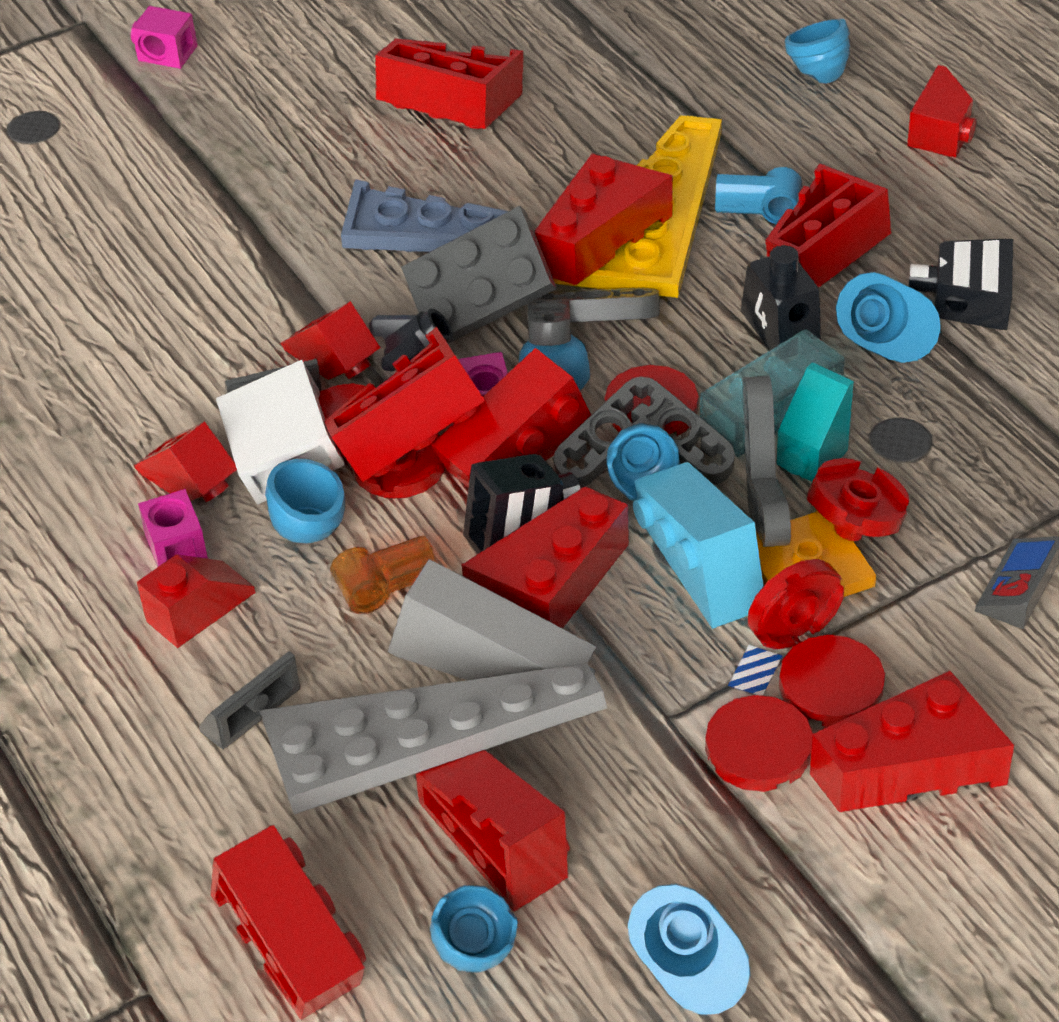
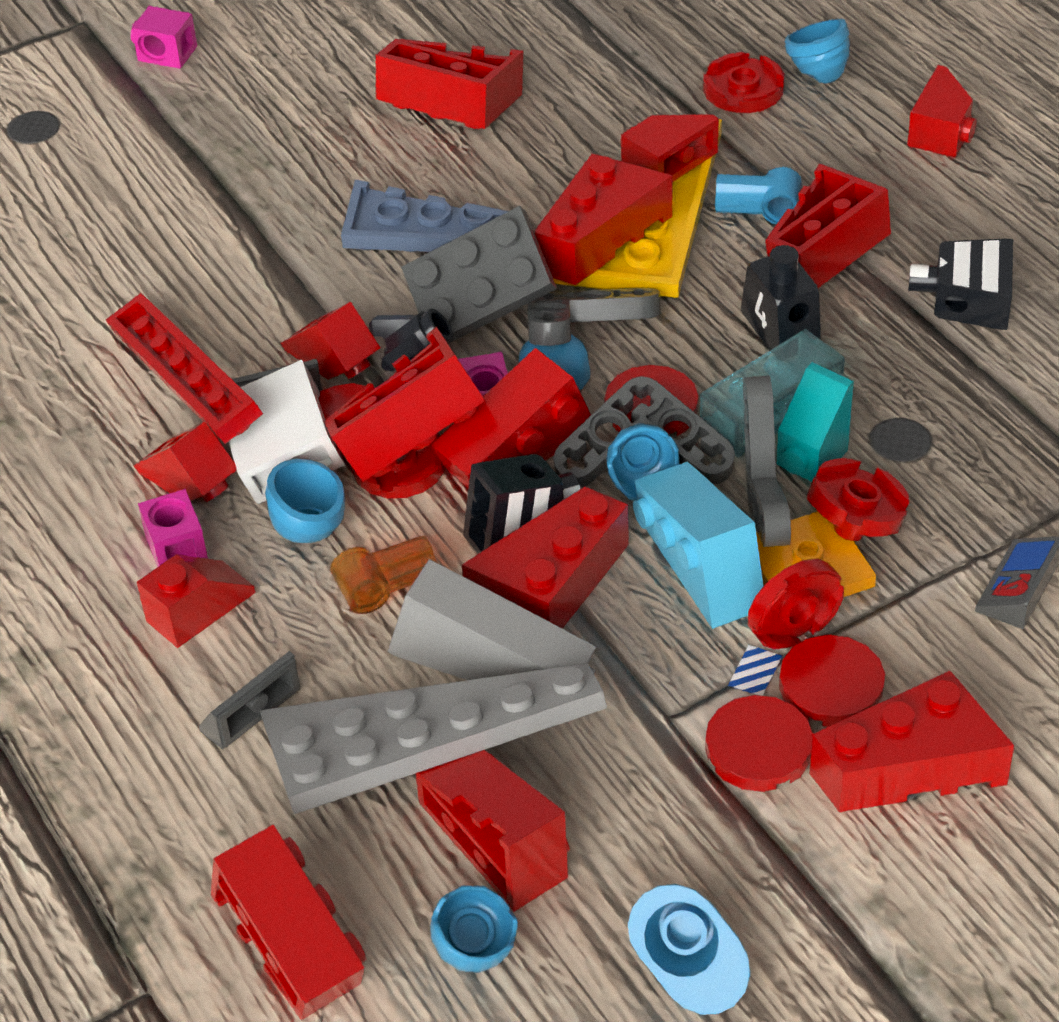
(184, 368): none -> red plate
(671, 142): none -> red slope
(743, 83): none -> red tile
(887, 317): dark azure piece -> none

